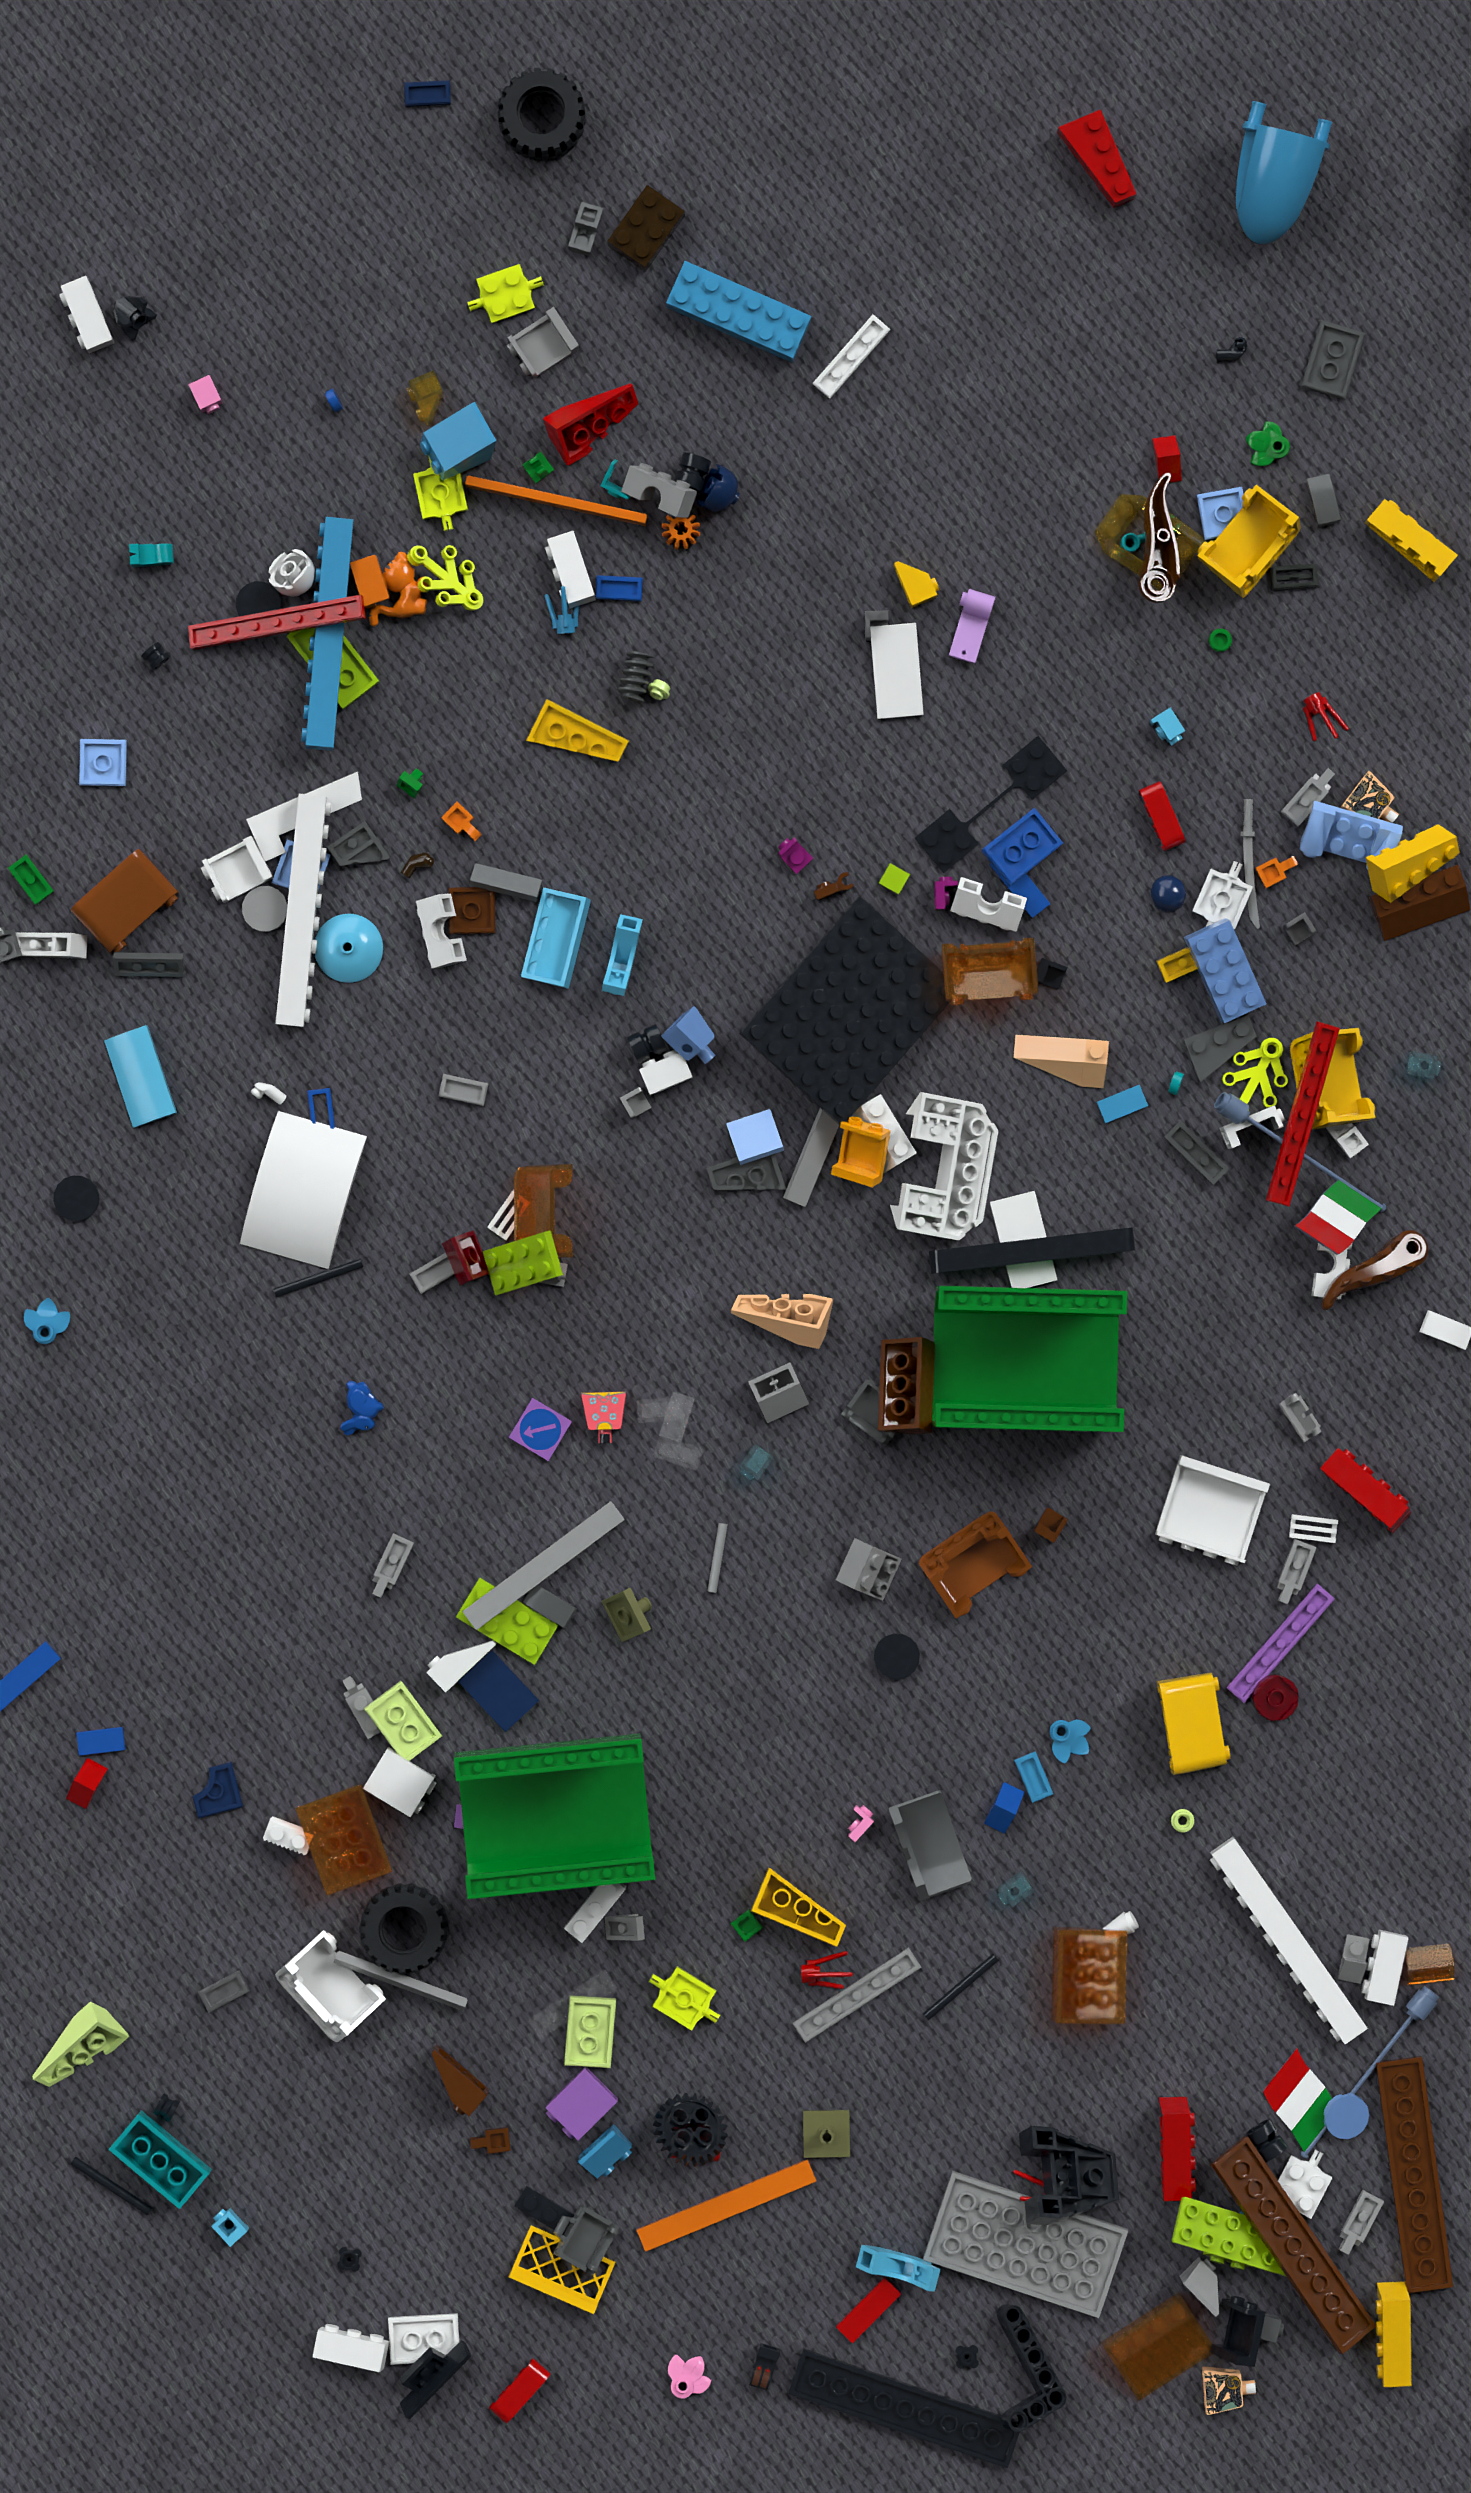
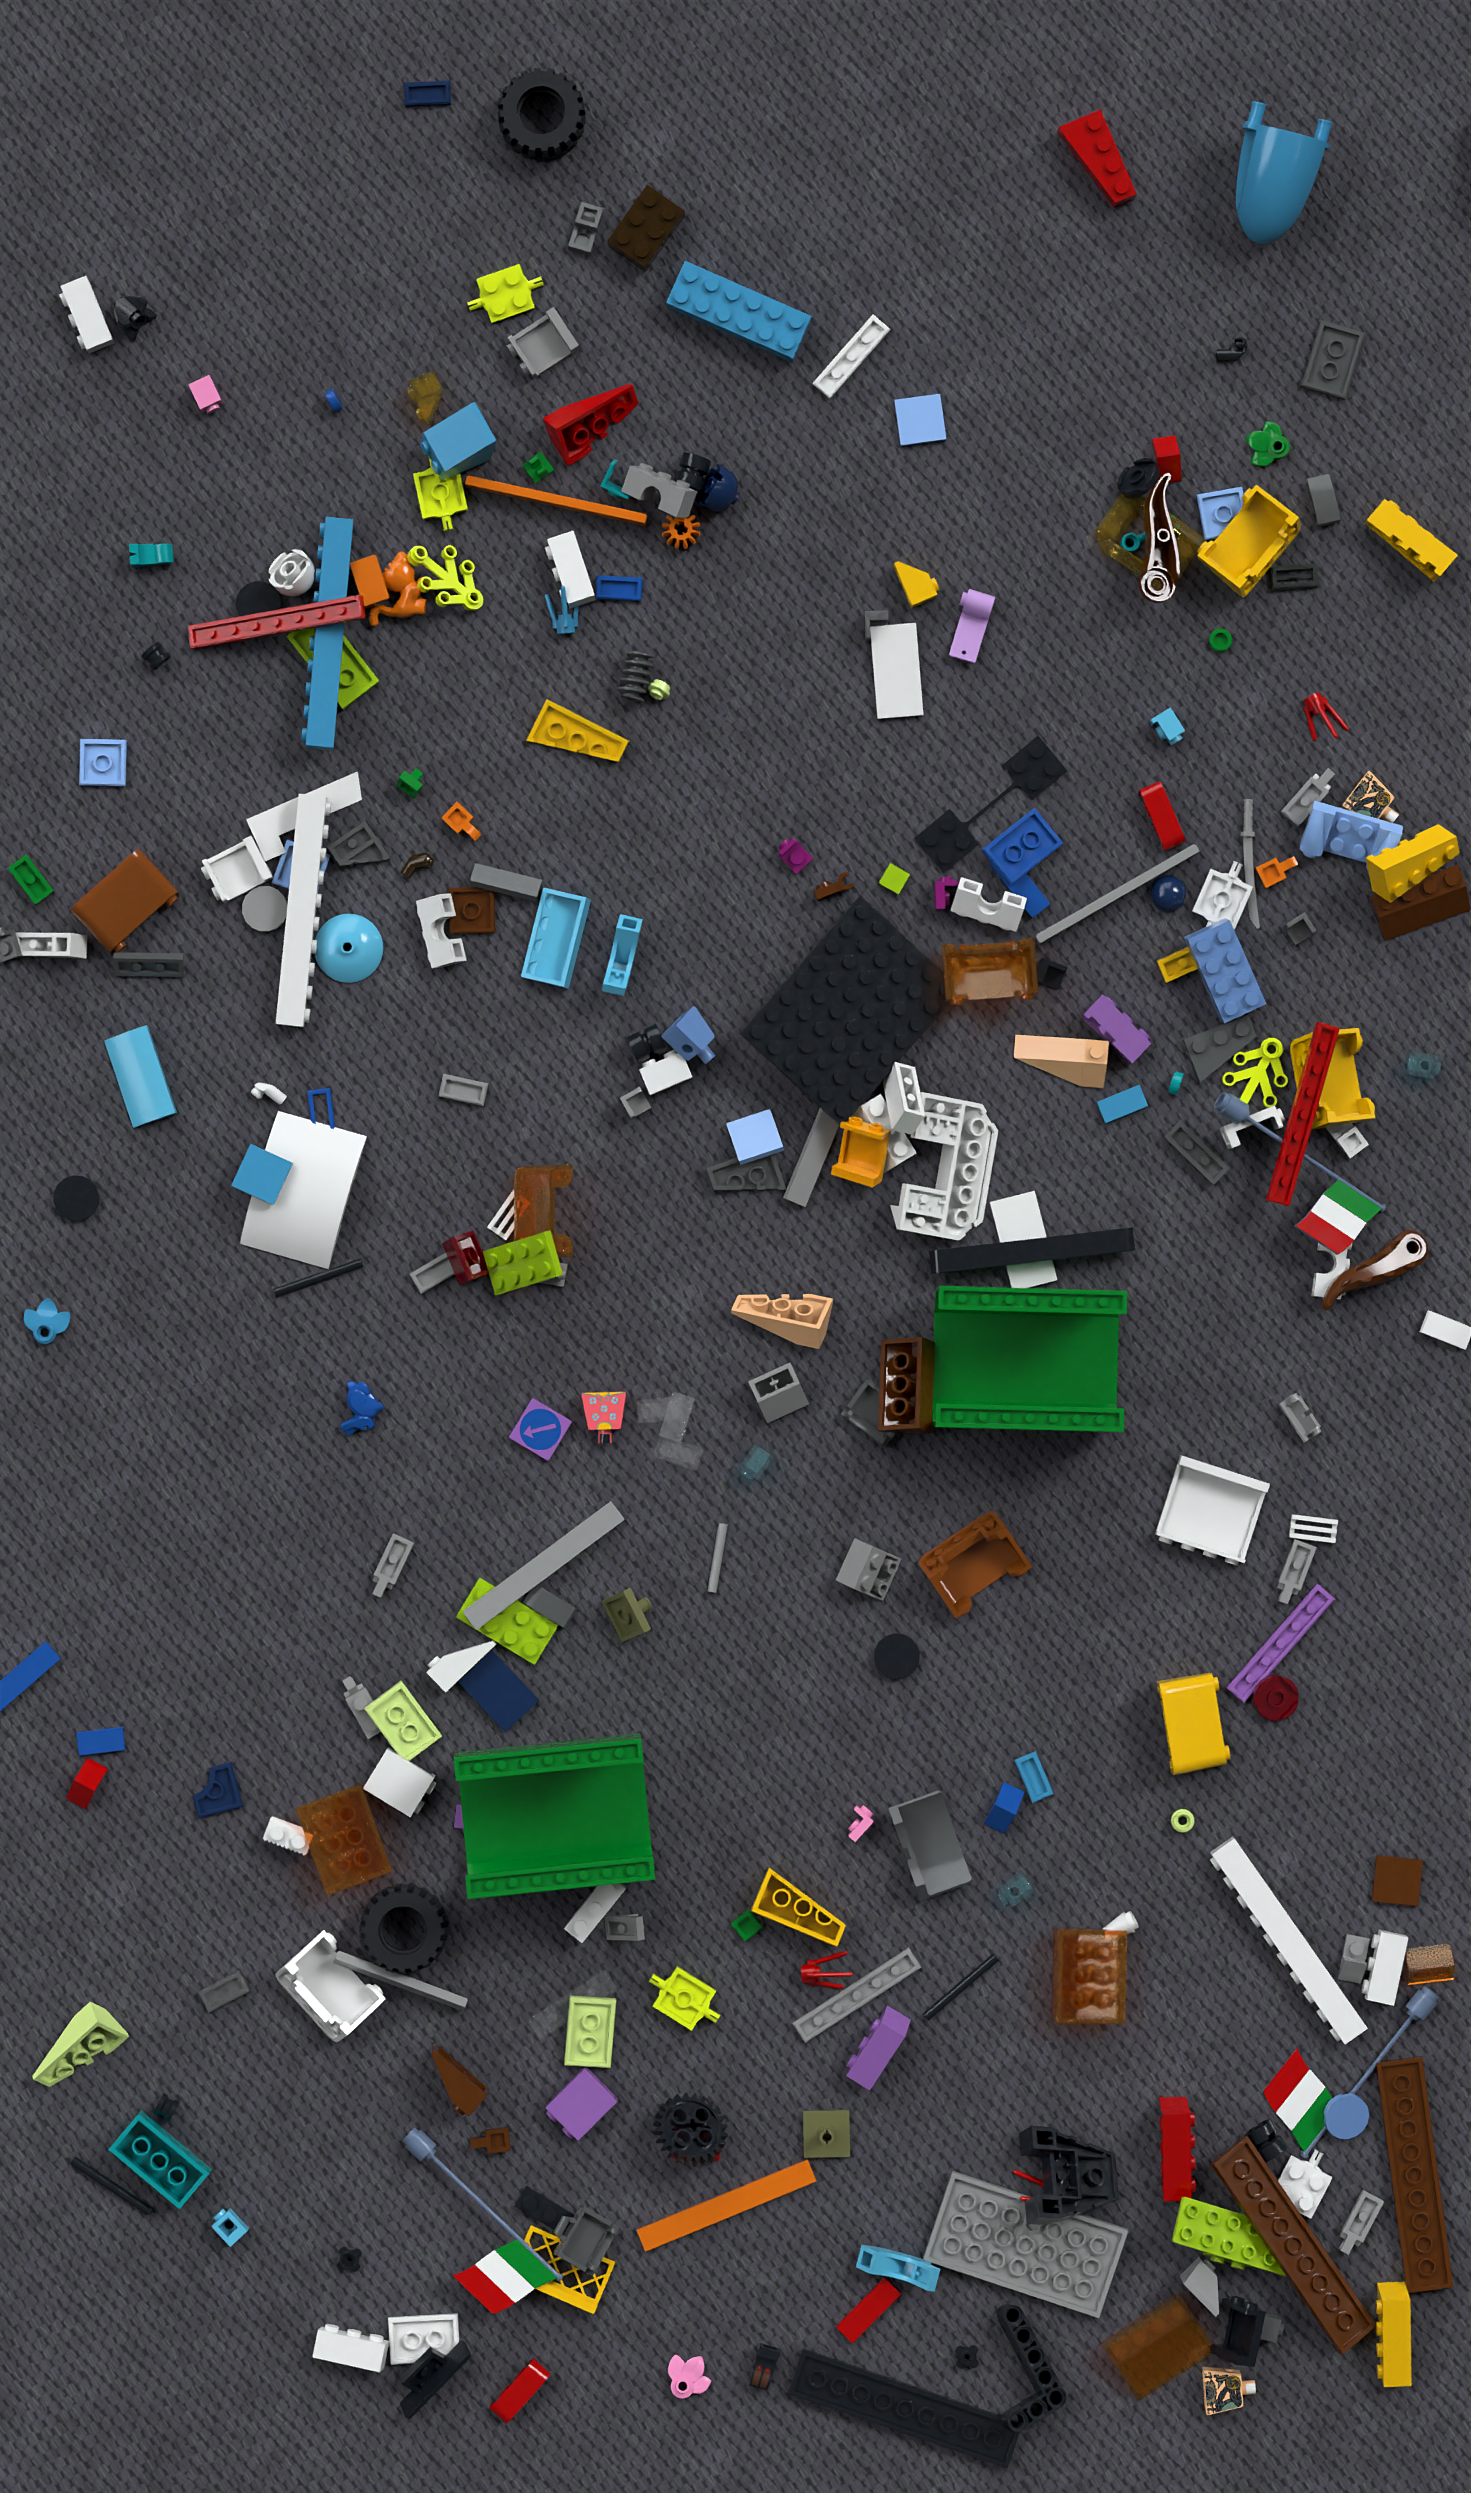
(262, 1174): none -> dark azure tile
(507, 2271): none -> flag
(605, 2152): dark azure slope -> none
(878, 2048): none -> medium lavender wedge
(903, 1098): none -> white brick
(920, 420): none -> light blue tile
(1050, 1524): reddish brown panel -> none
(1072, 1741): dark azure plate -> none
(1116, 894): none -> light grey tile
(1116, 1029): none -> medium lavender wedge
(1138, 479): none -> black tile
(1366, 1489): red wedge -> none
(1397, 1880): none -> reddish brown tile

